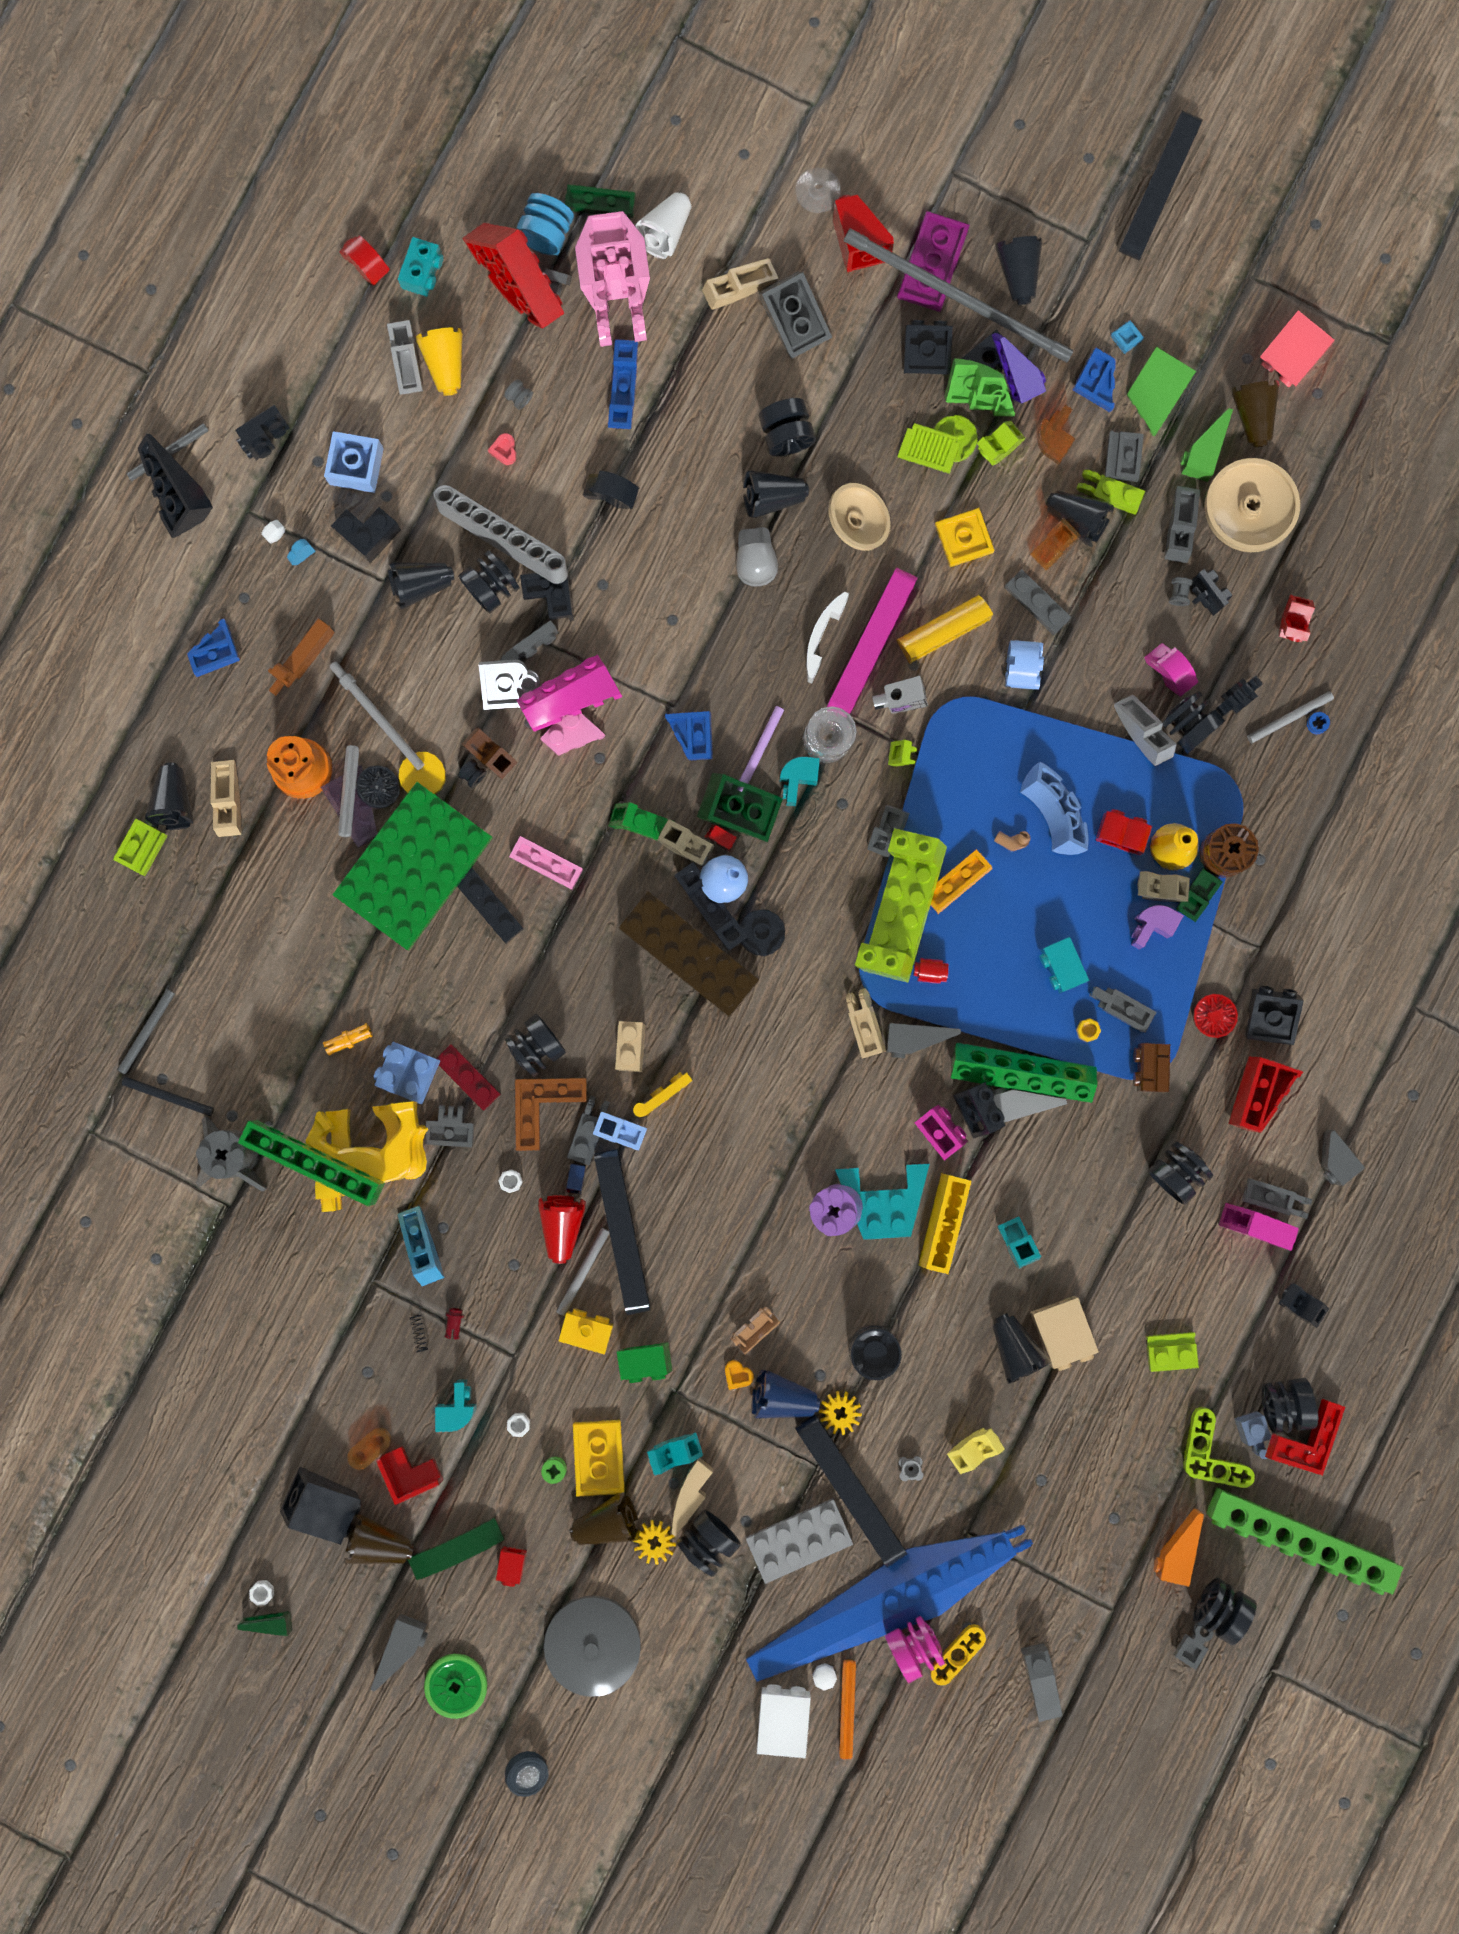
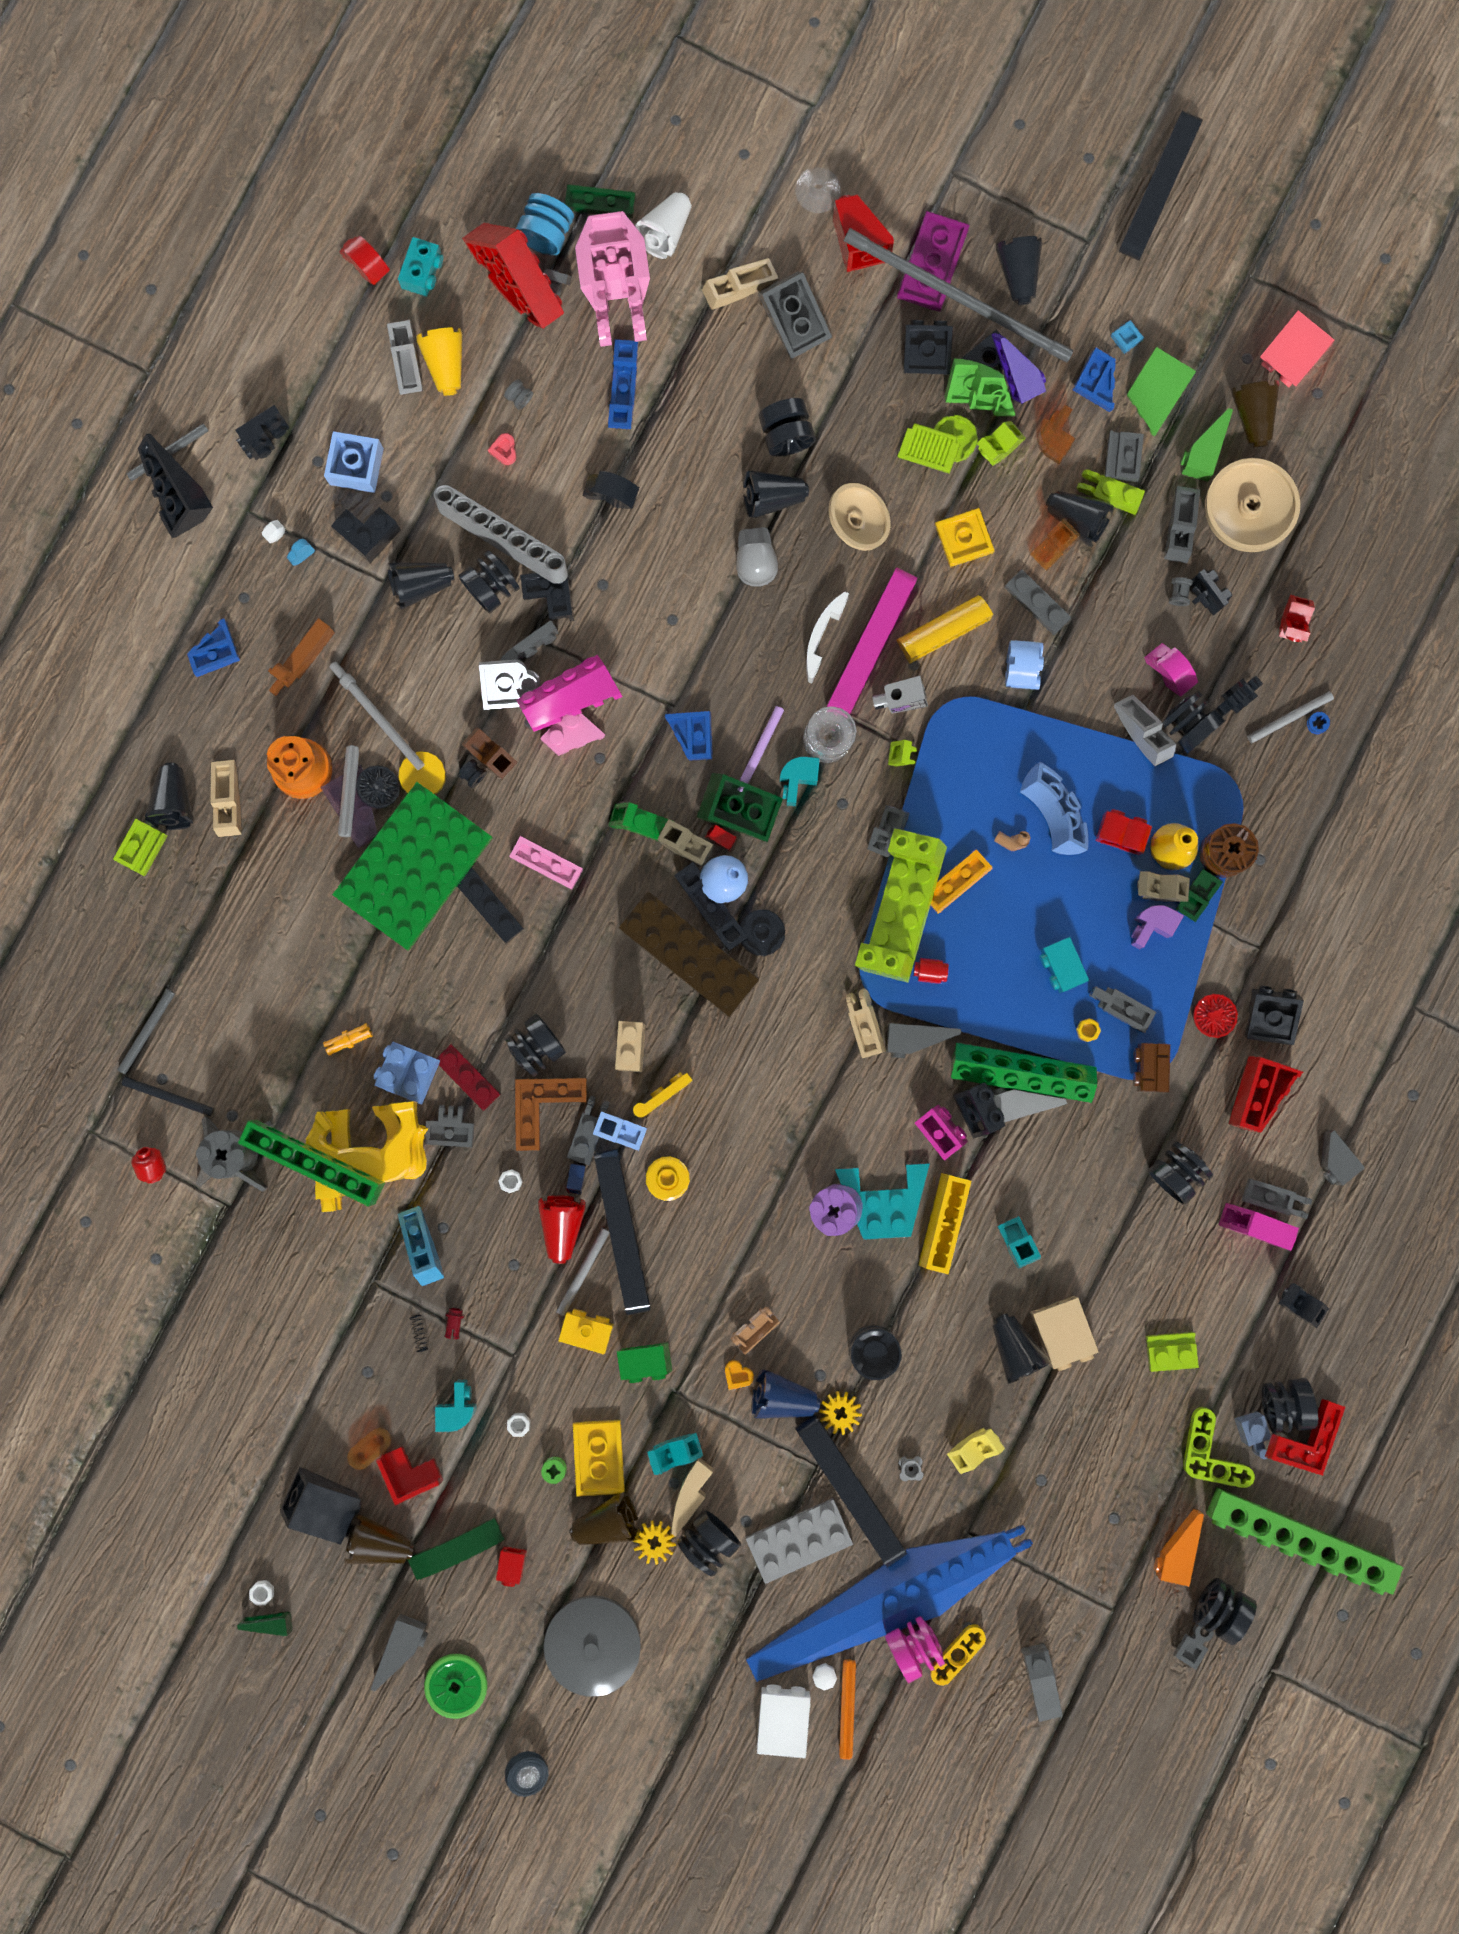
(148, 1165): none -> red head
(667, 1178): none -> yellow wheel

